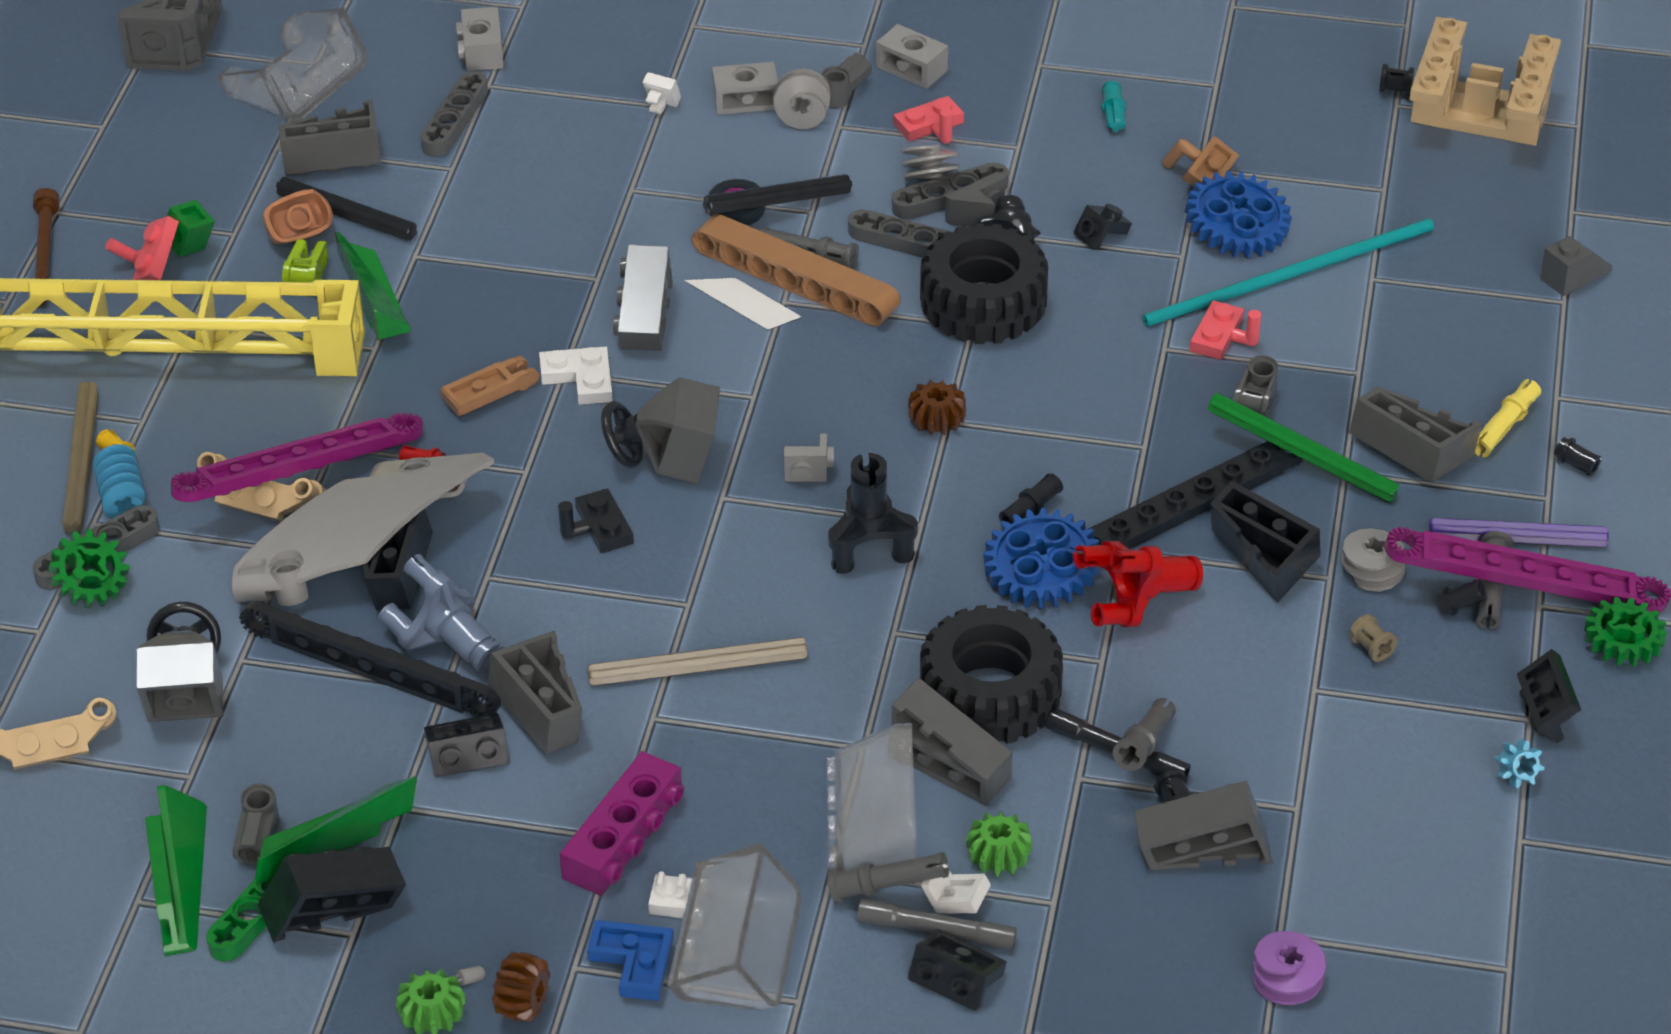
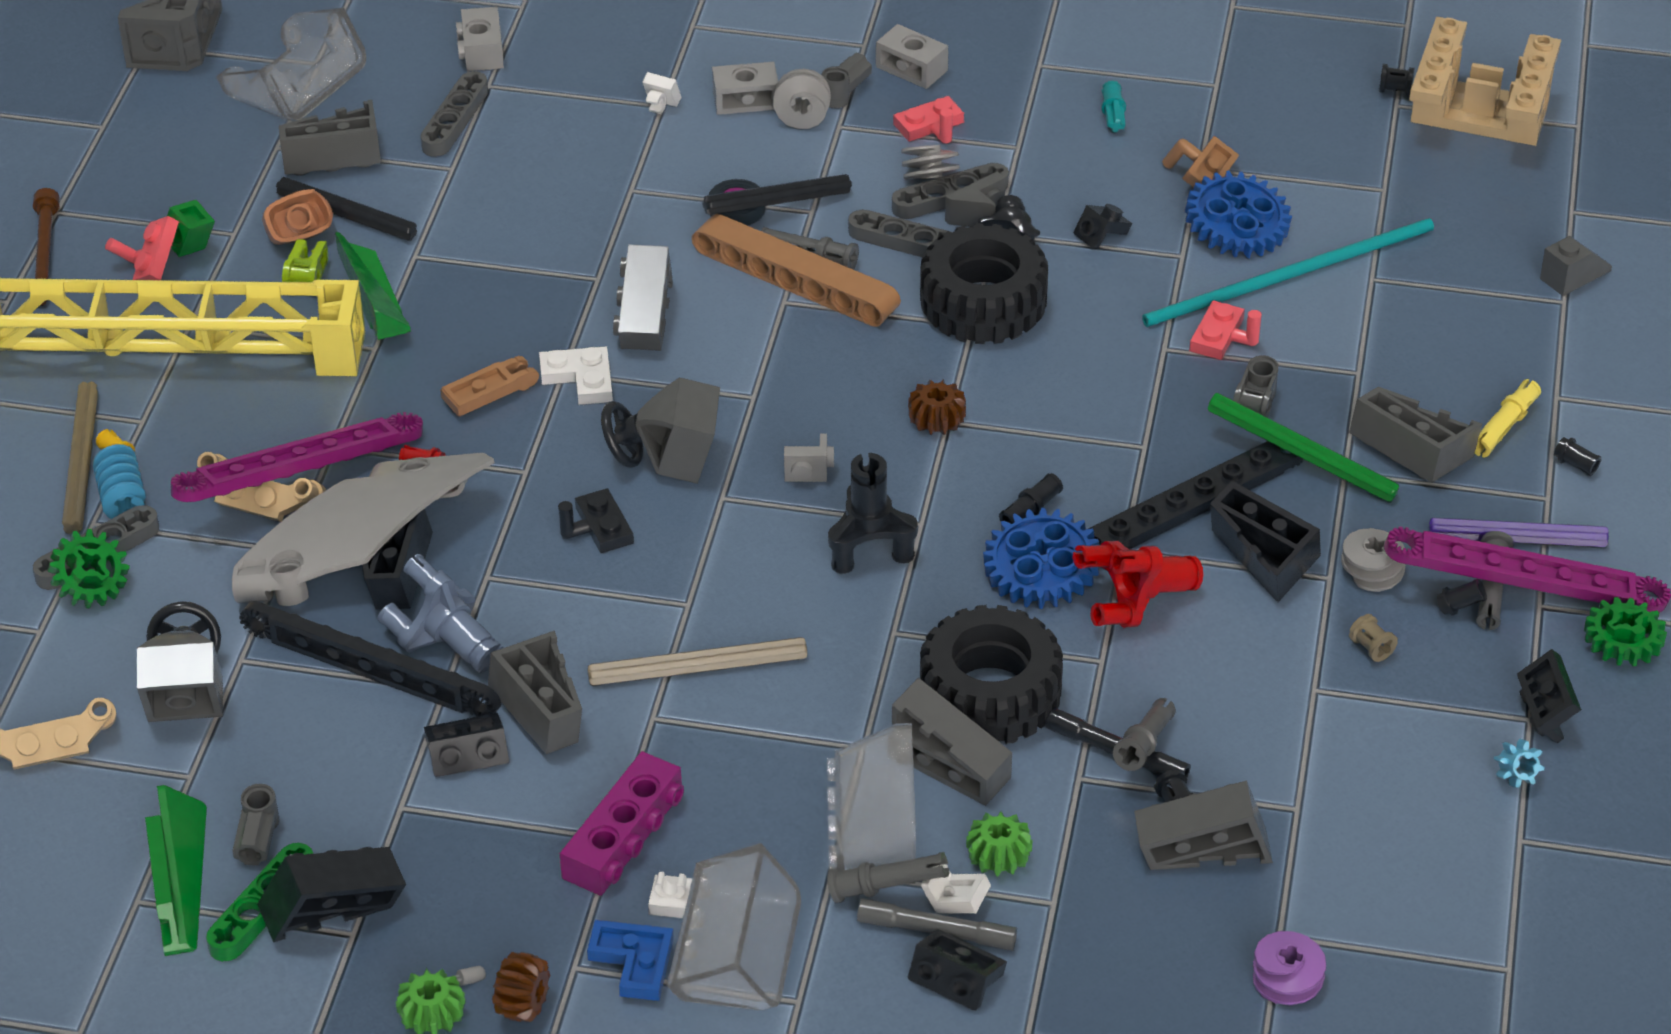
(338, 828): green wedge -> none
(746, 301): white sticker -> none

